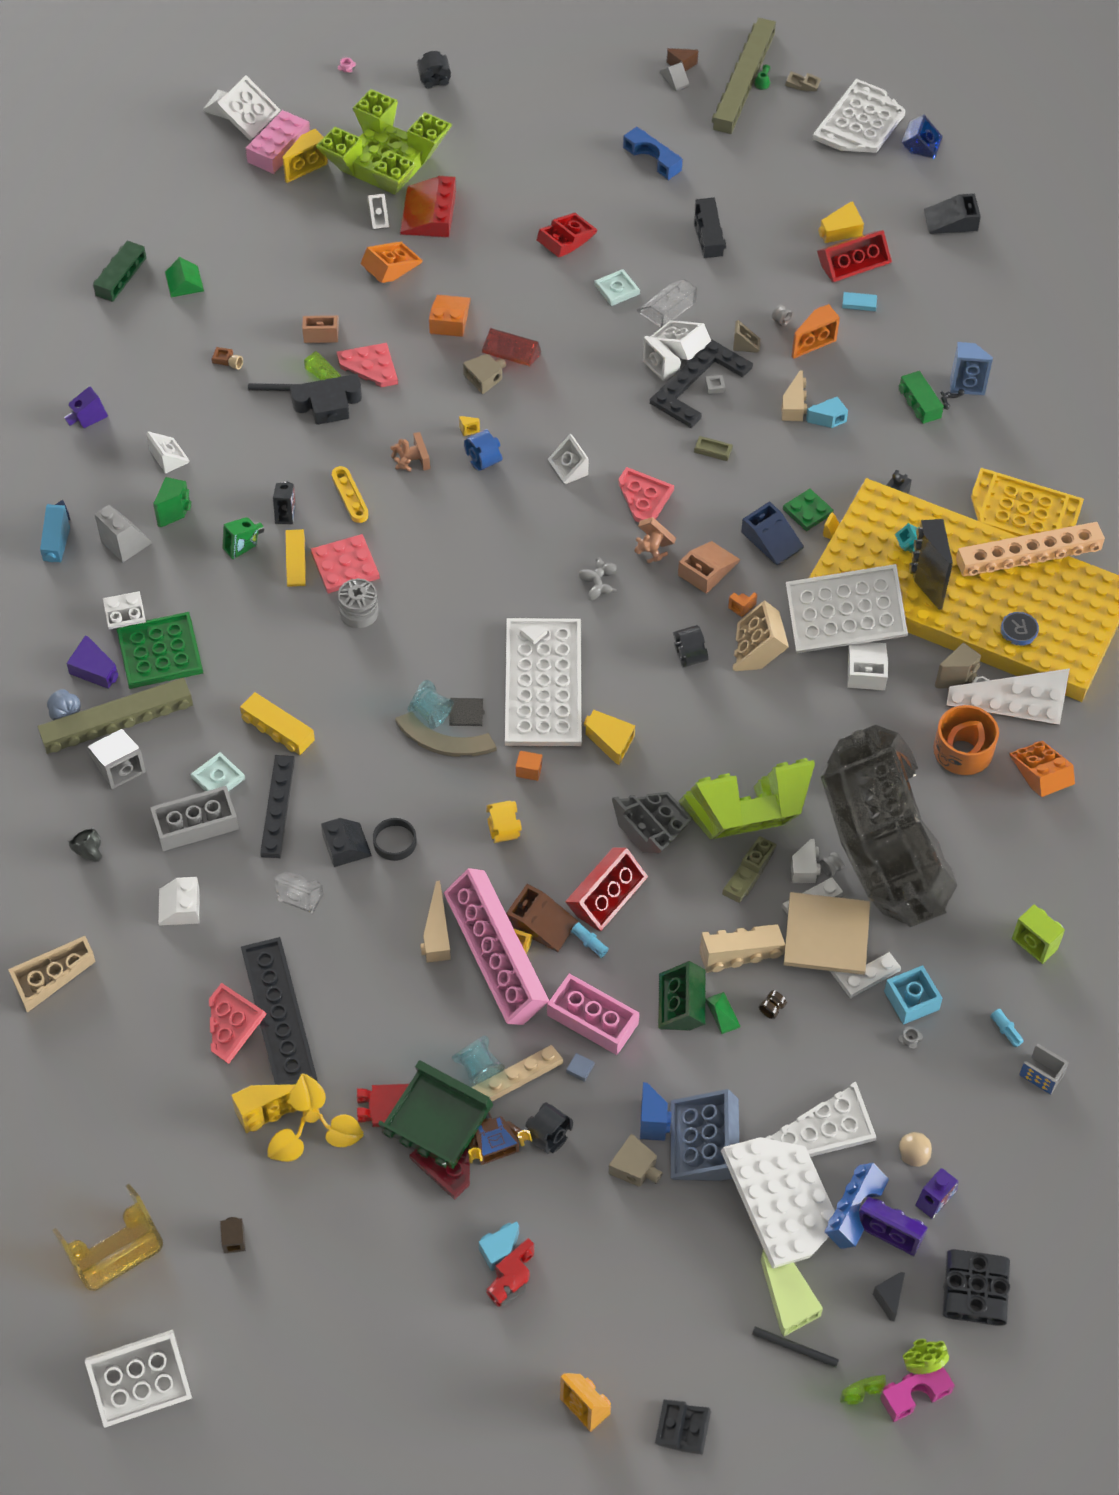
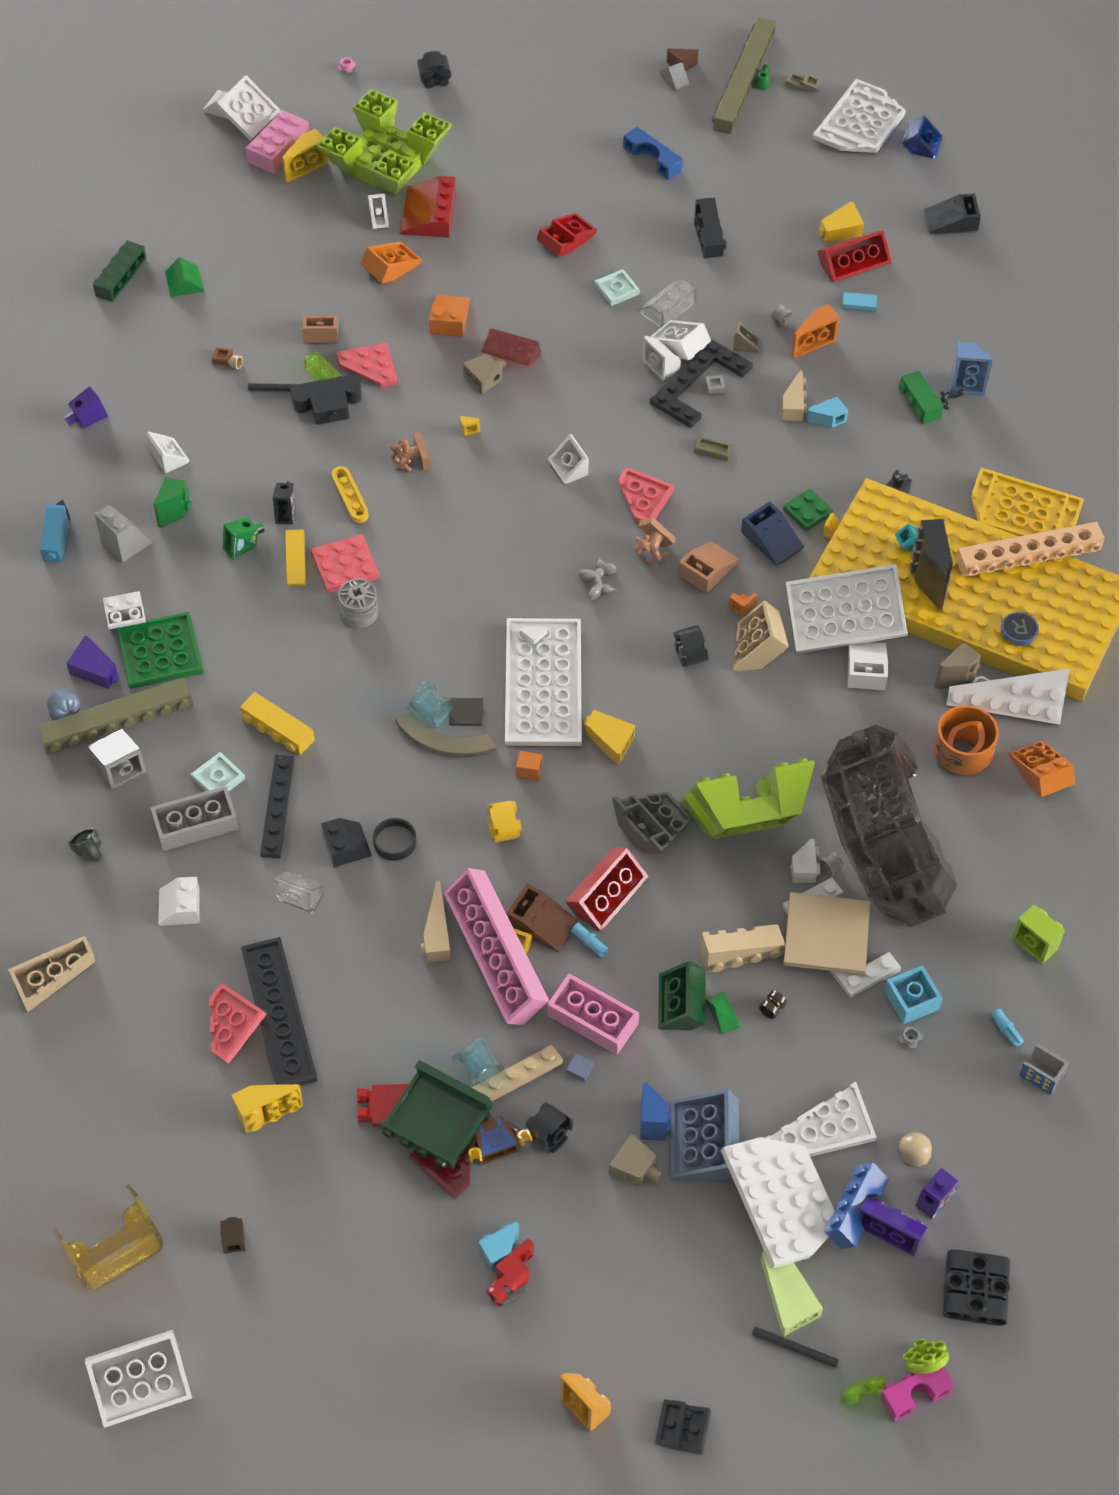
(309, 1097): yellow plant -> none
(483, 450): blue brick -> none
(749, 870): olive slope -> none
(889, 1293): black slope -> none

